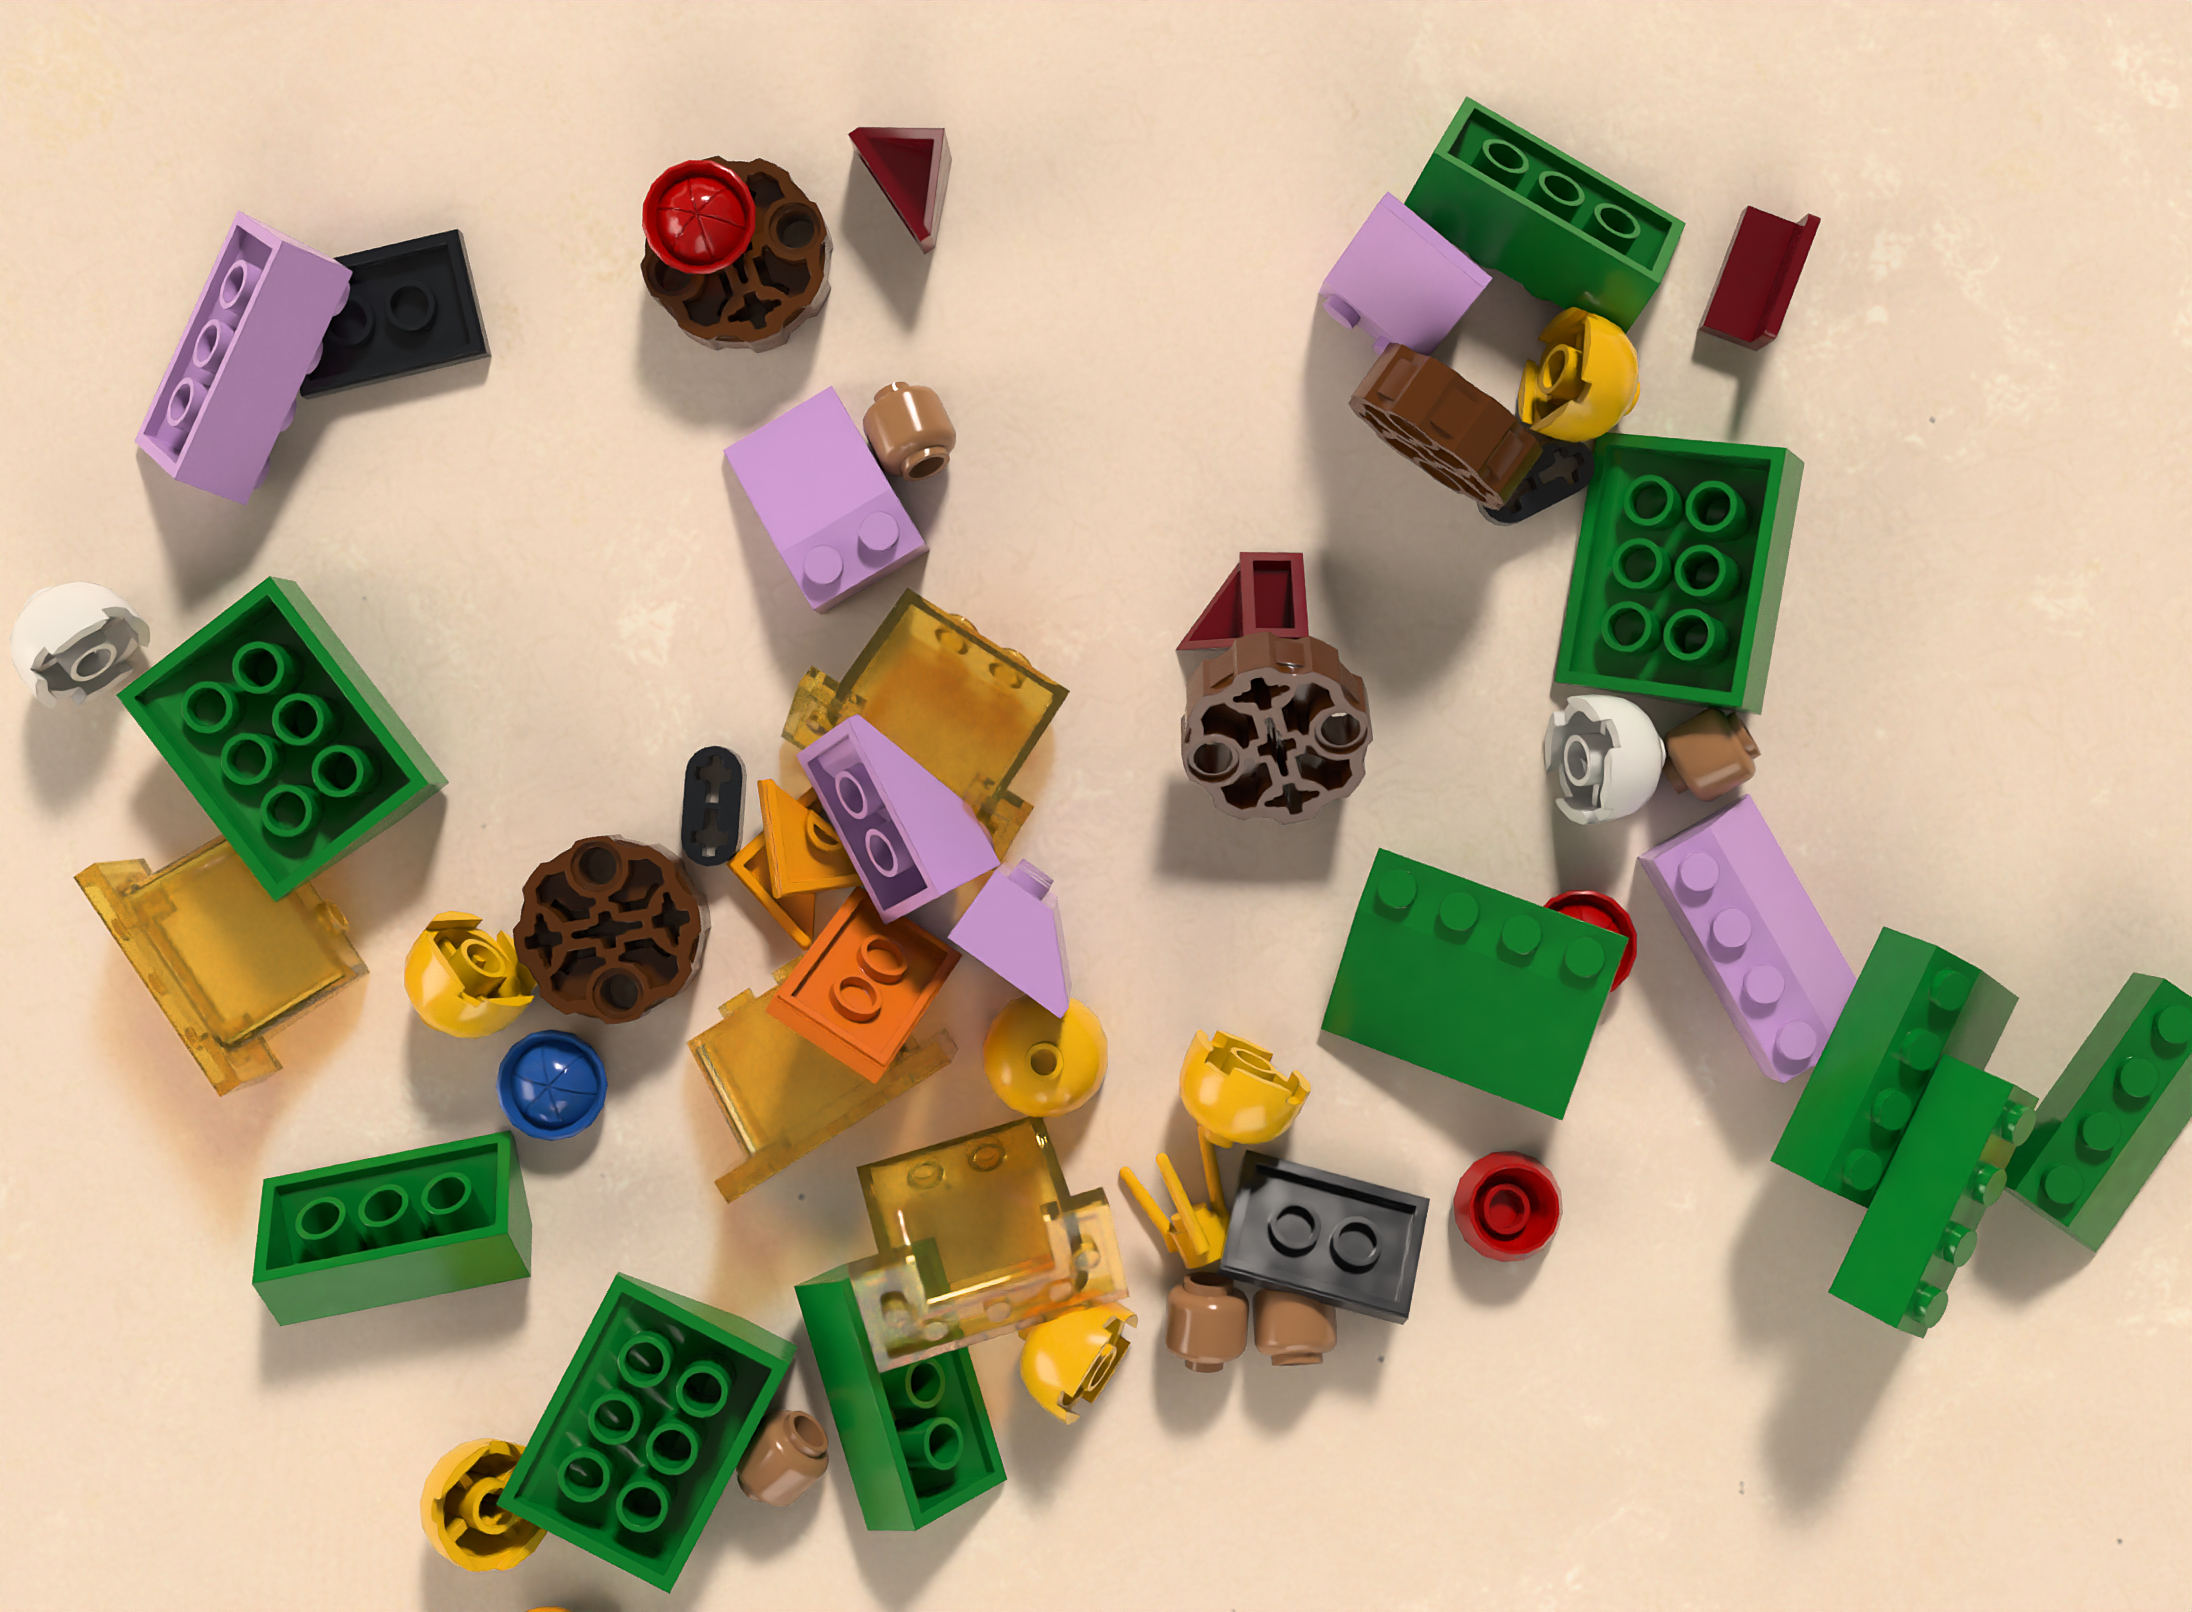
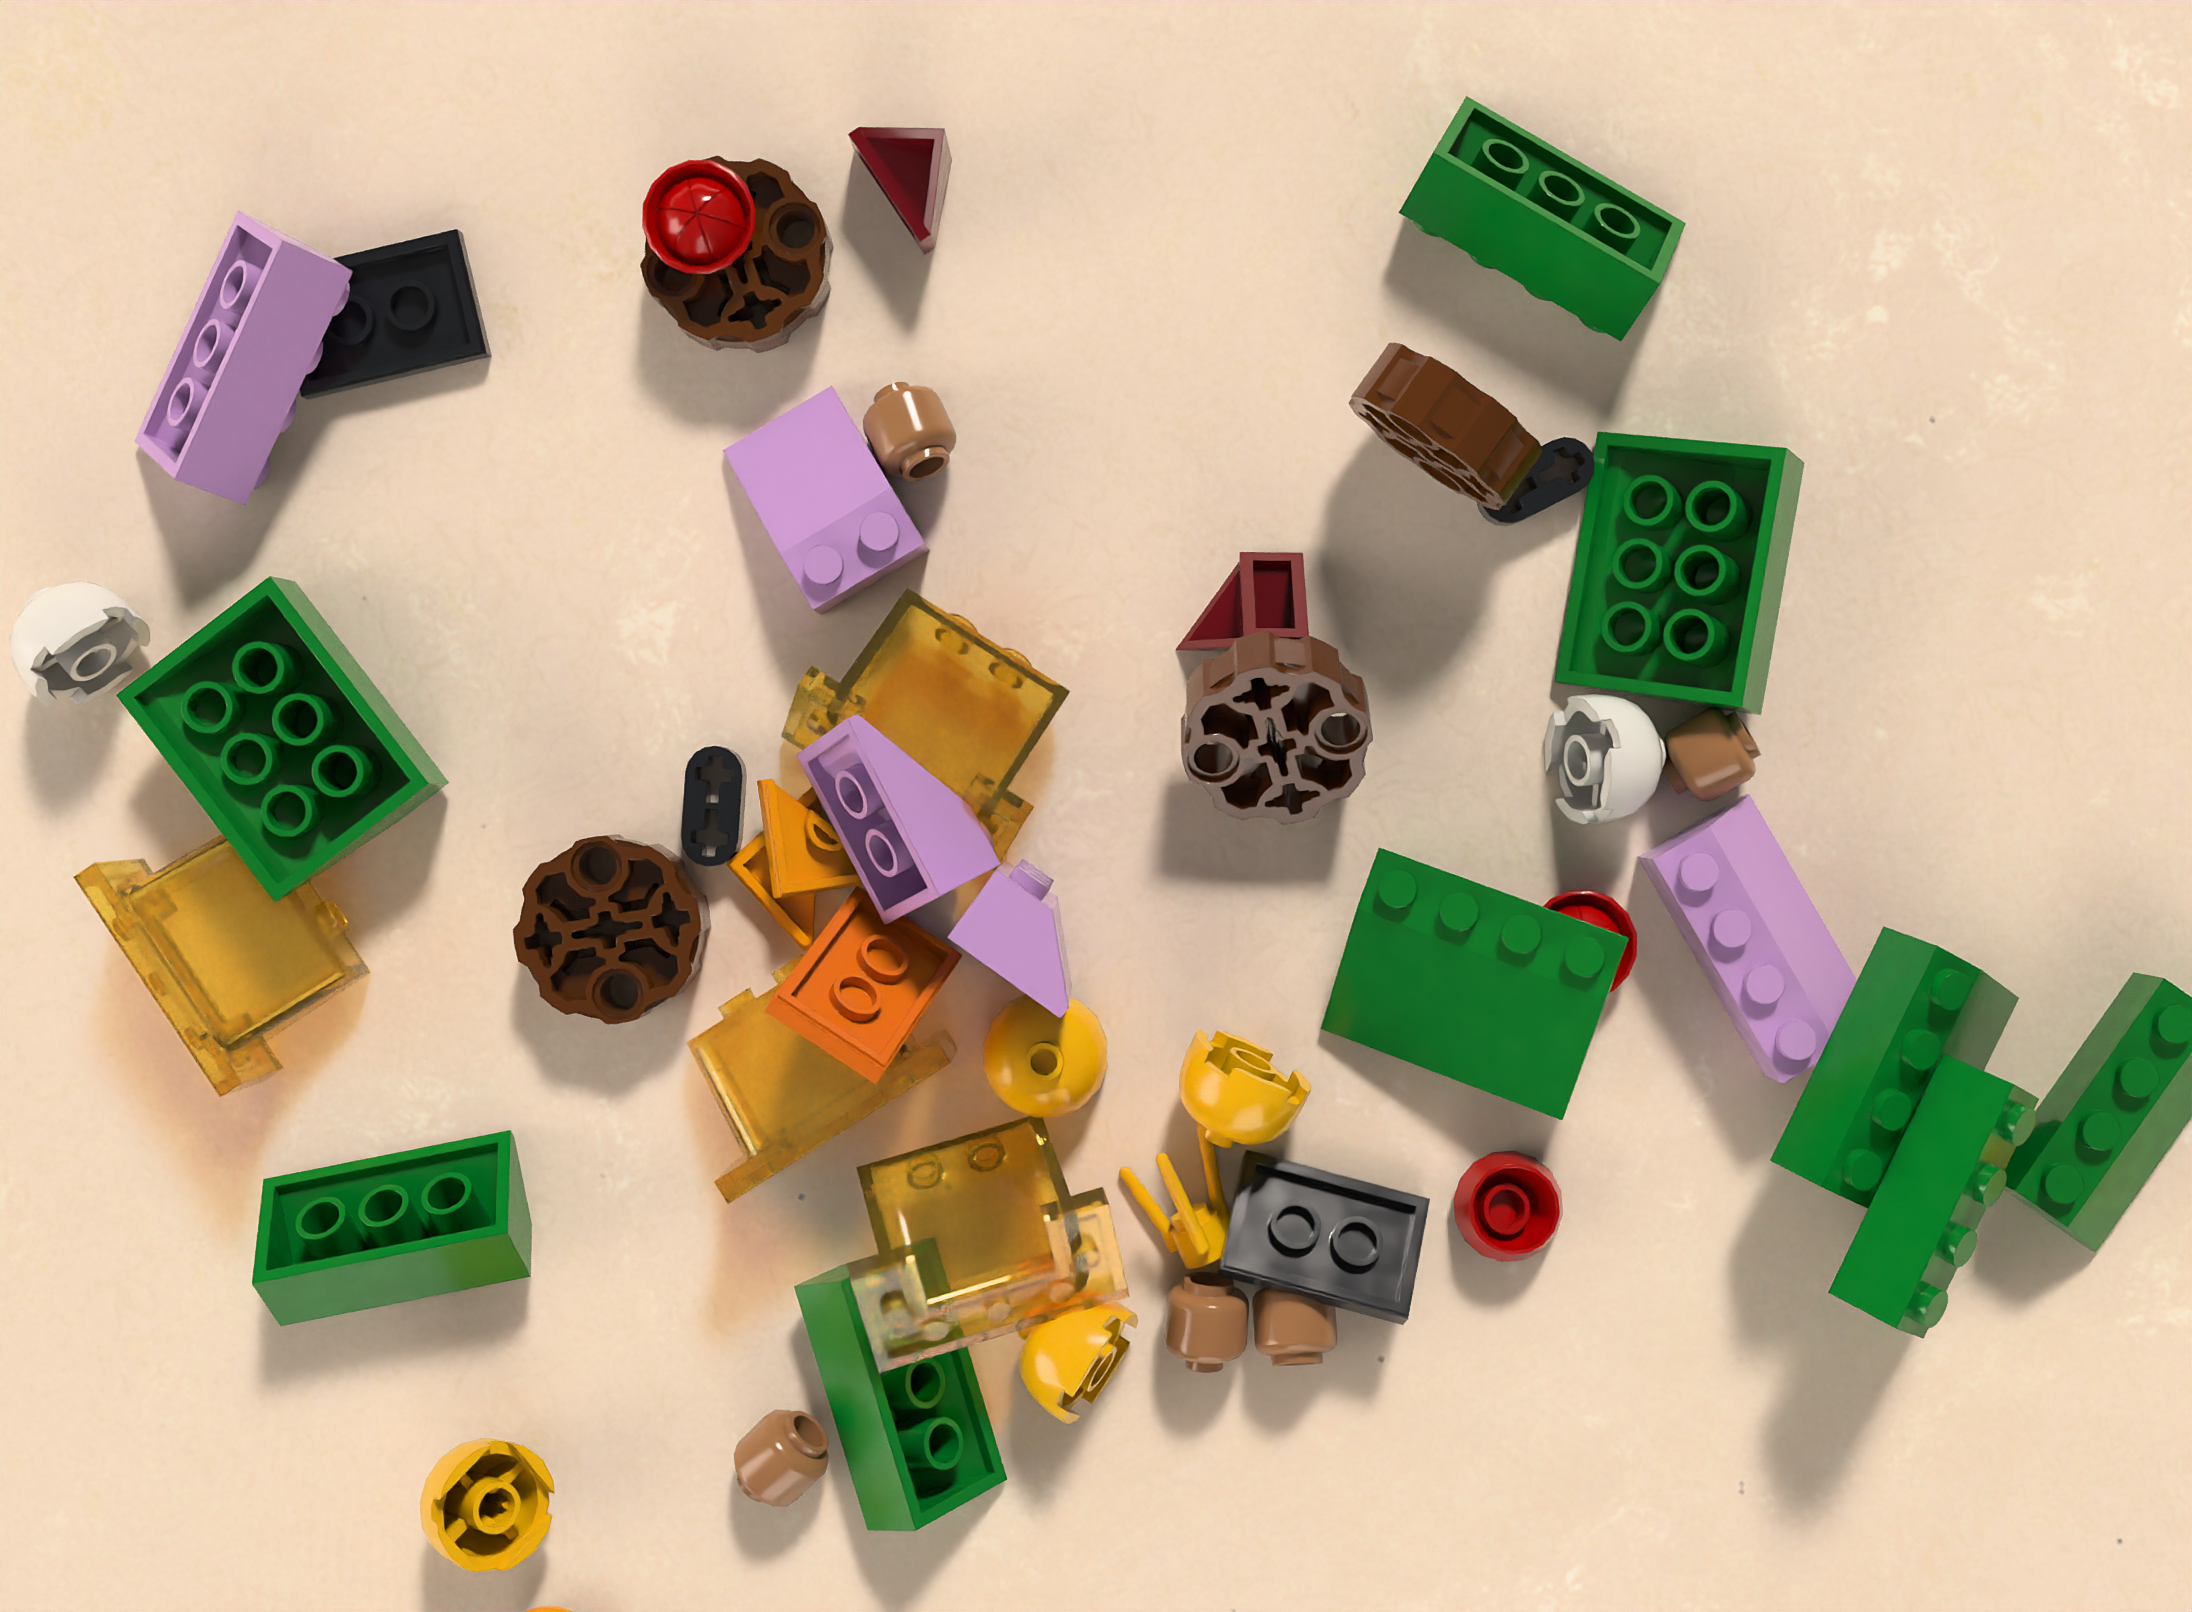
(465, 978): yellow cylinder -> none
(551, 1085): blue hat -> none
(647, 1428): green slope -> none
(1401, 281): lavender slope -> none
(1582, 378): yellow cylinder -> none
(1758, 278): dark red panel -> none

